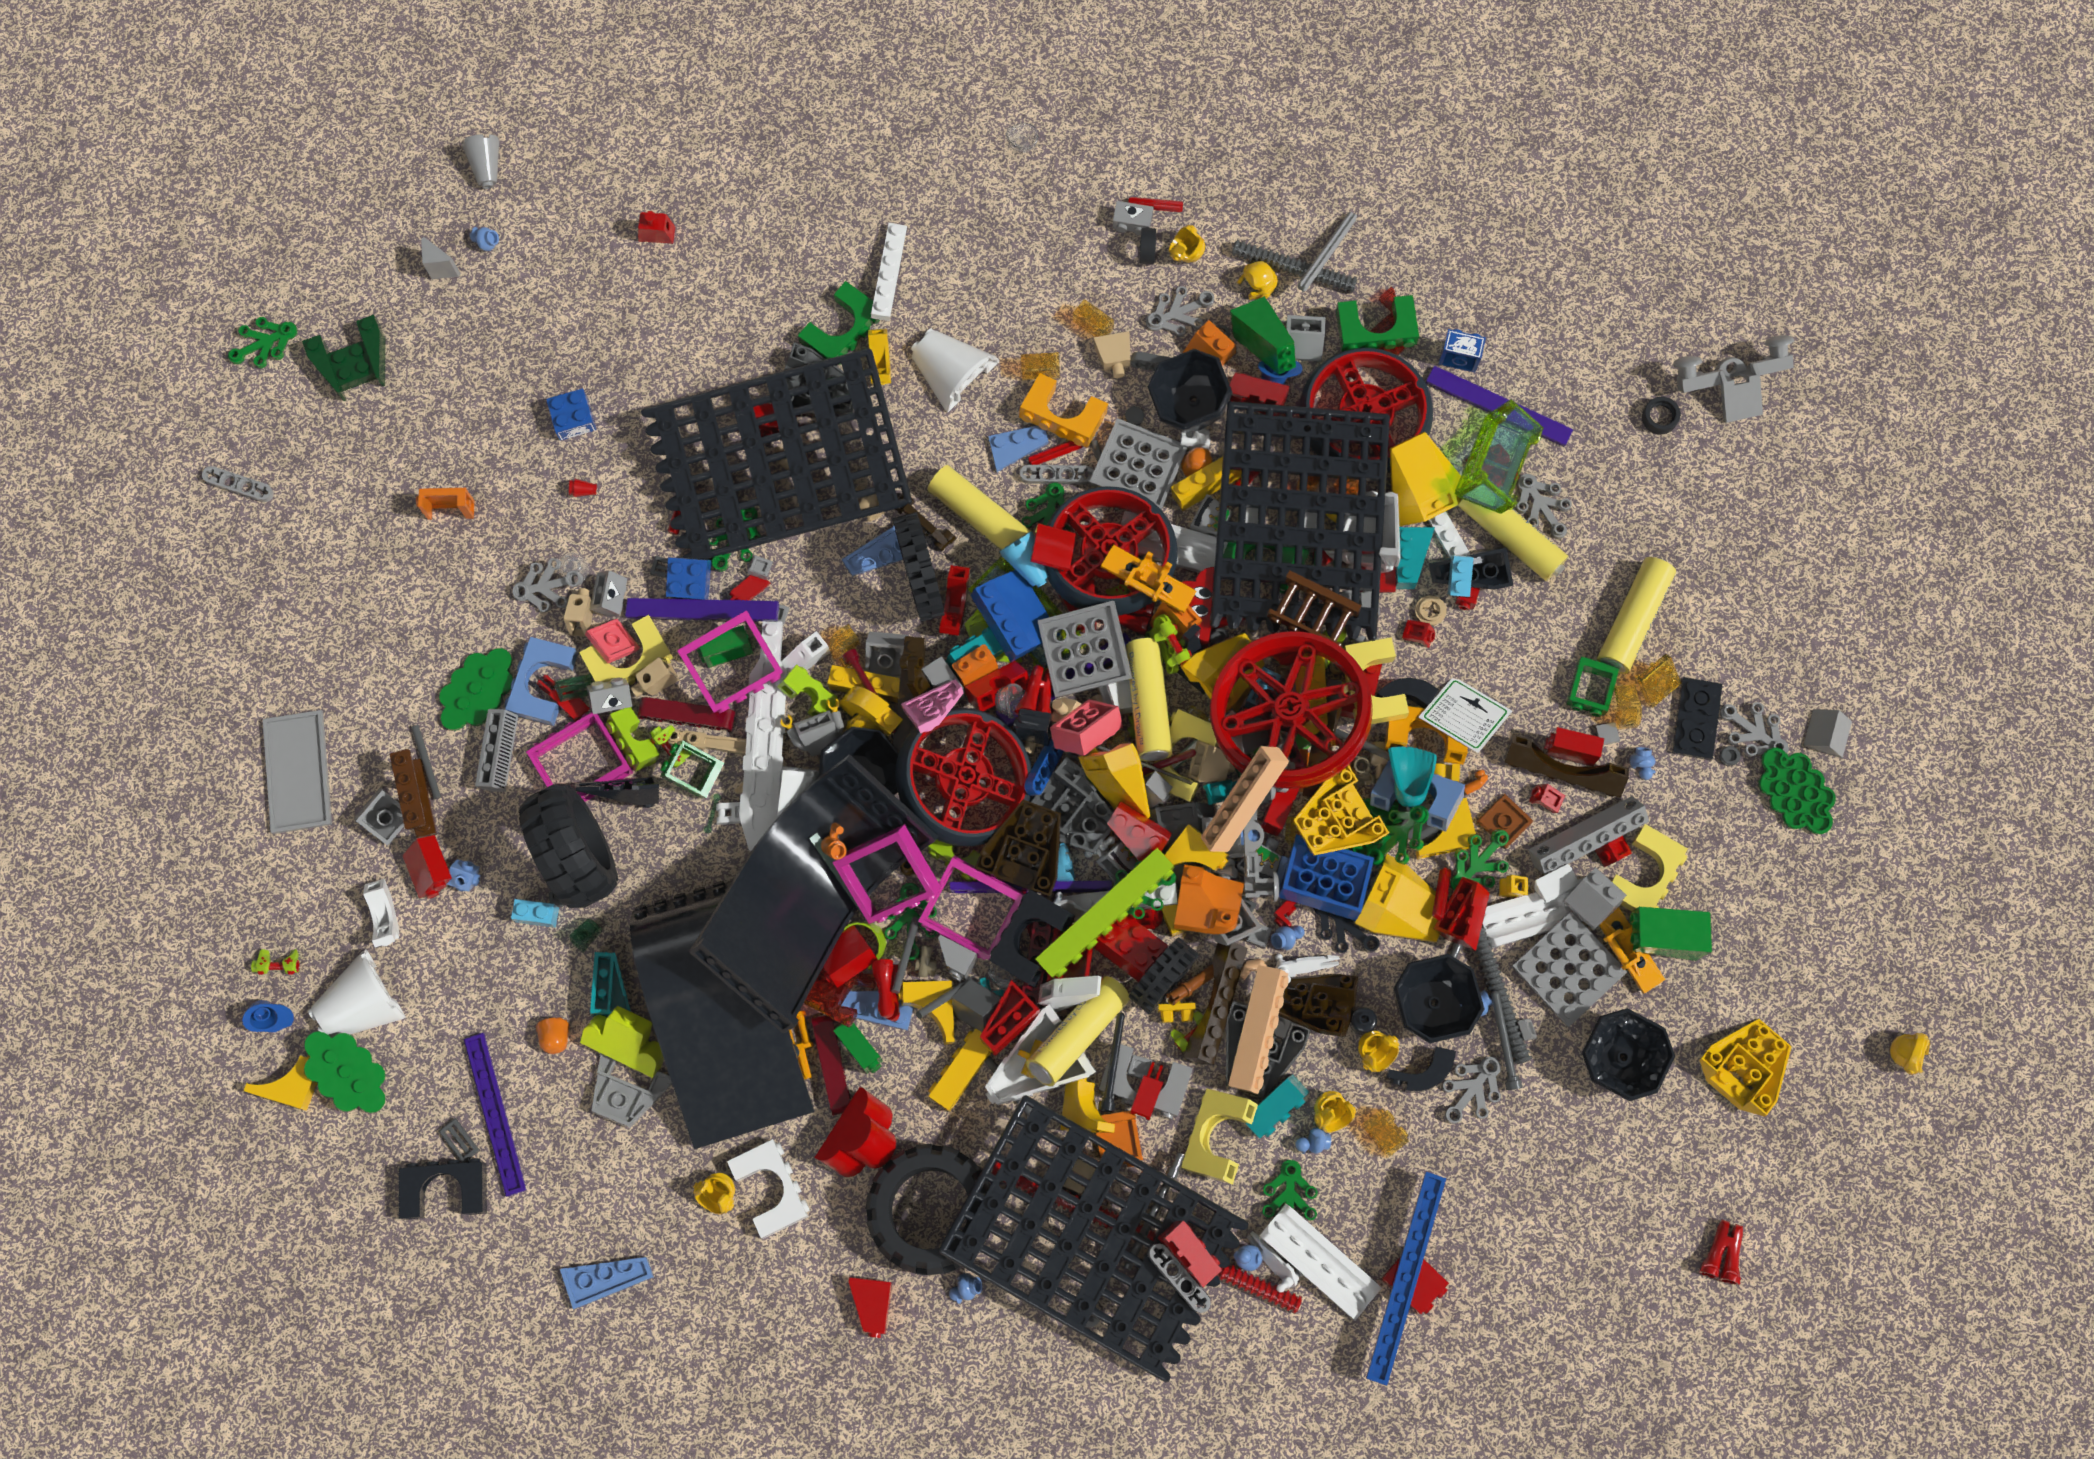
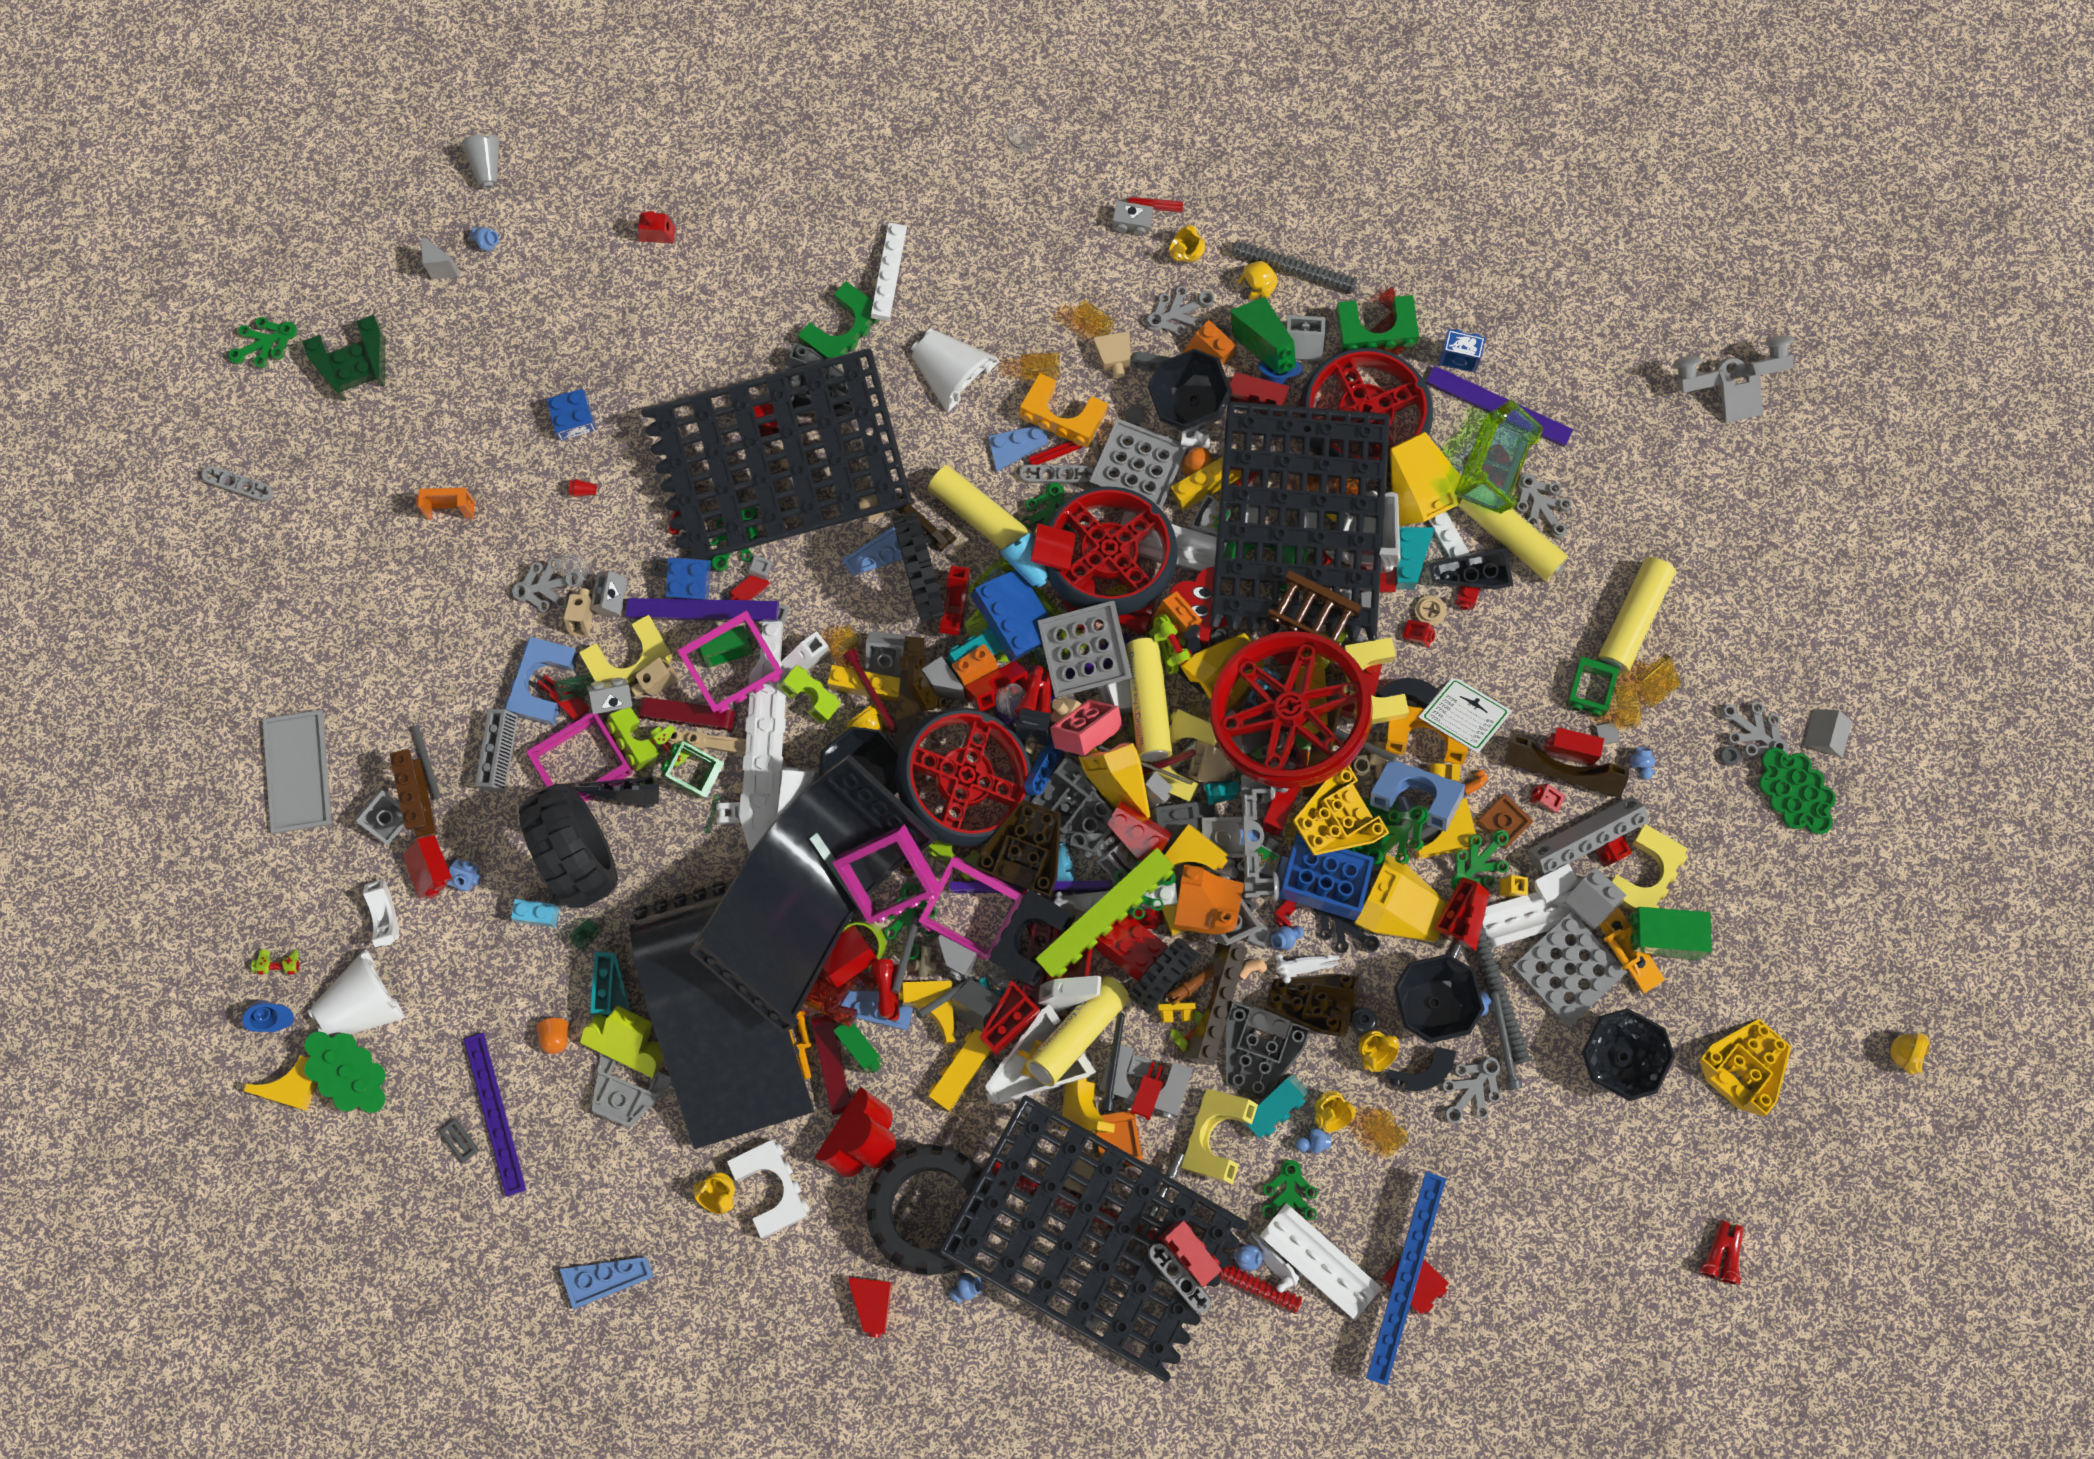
(415, 1179): black arch -> none
(476, 689): green plate -> none
(612, 640): coral tile -> none
(817, 731): light grey torso -> none
(832, 845): orange piece -> none
(871, 706): yellow arch -> none
(880, 347): yellow arch -> none
(932, 707): bright pink plate -> none
(1147, 246): black tyre -> none
(1151, 574): light orange piece -> none
(1244, 799): light nougat brick -> none
(1258, 1029): light nougat brick -> none
(1327, 251): light grey axle -> none
(1412, 774): teal hair -> none
(1441, 893): red axle -> none
(1460, 575): medium azure brick -> none
(1527, 1029): light grey tile -> none
(1657, 428): black tyre -> none
(1697, 718): black piece -> none

